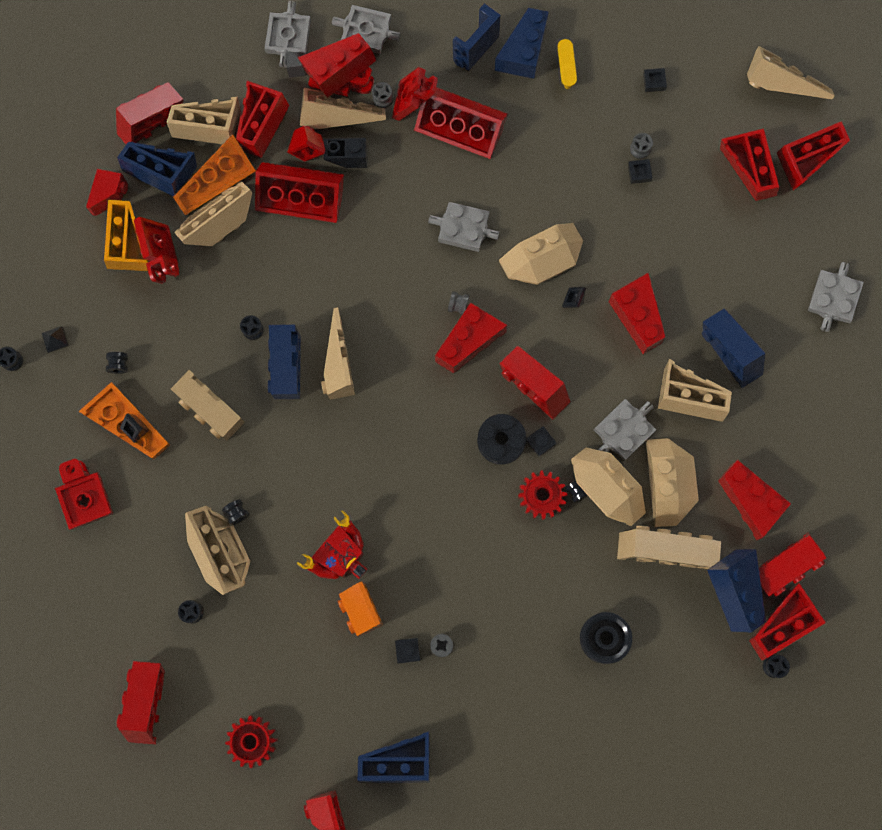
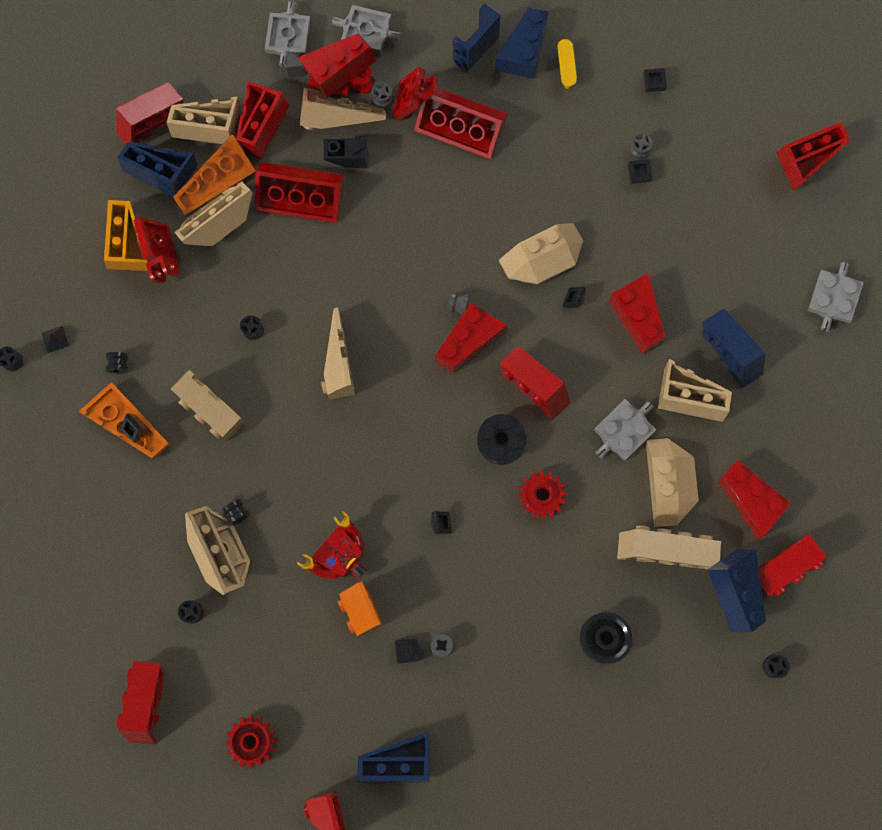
(79, 484): red plate -> none
(105, 187): red slope -> none
(284, 361): dark blue wedge -> none
(306, 144): red slope -> none
(441, 522): none -> black slope
(463, 226): light grey plate -> none
(541, 441): black plate -> none
(576, 491): black wheel -> none
(609, 485): tan wedge -> none
(752, 162): red wedge -> none
(773, 75): tan wedge -> none
(787, 623): red wedge -> none

